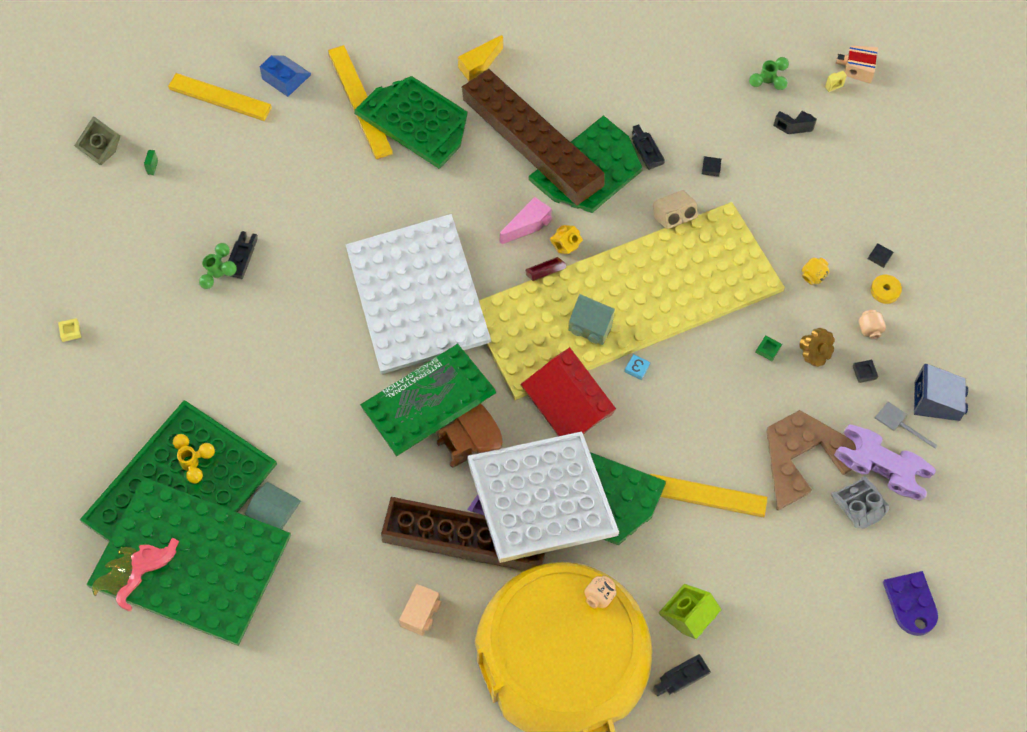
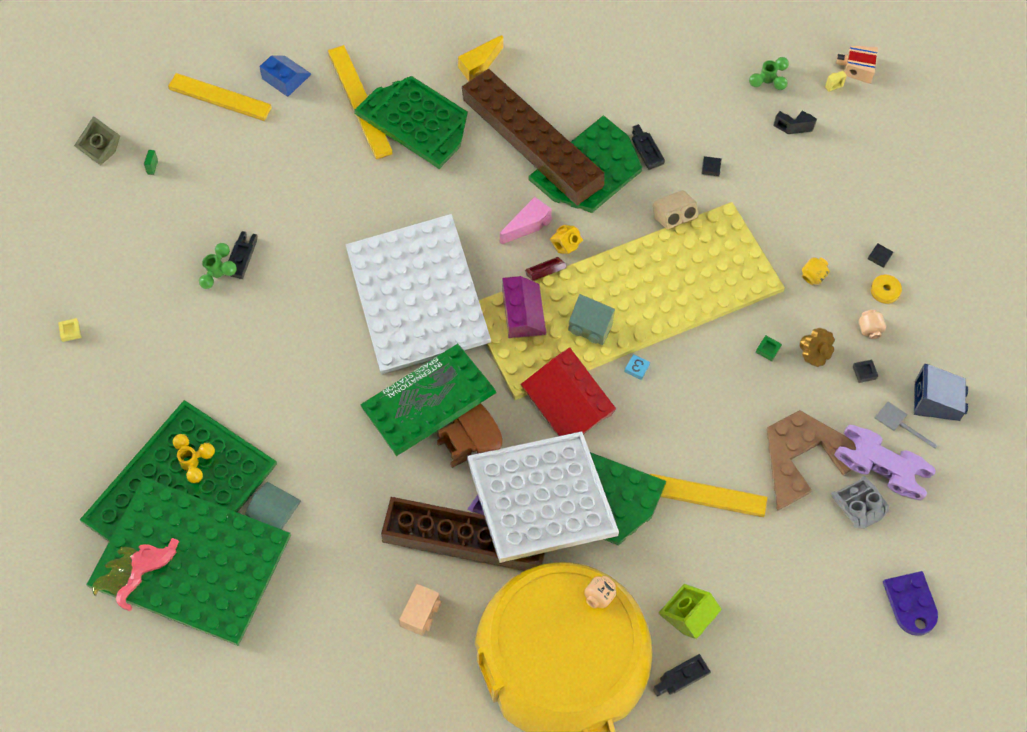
(523, 307): none -> magenta slope

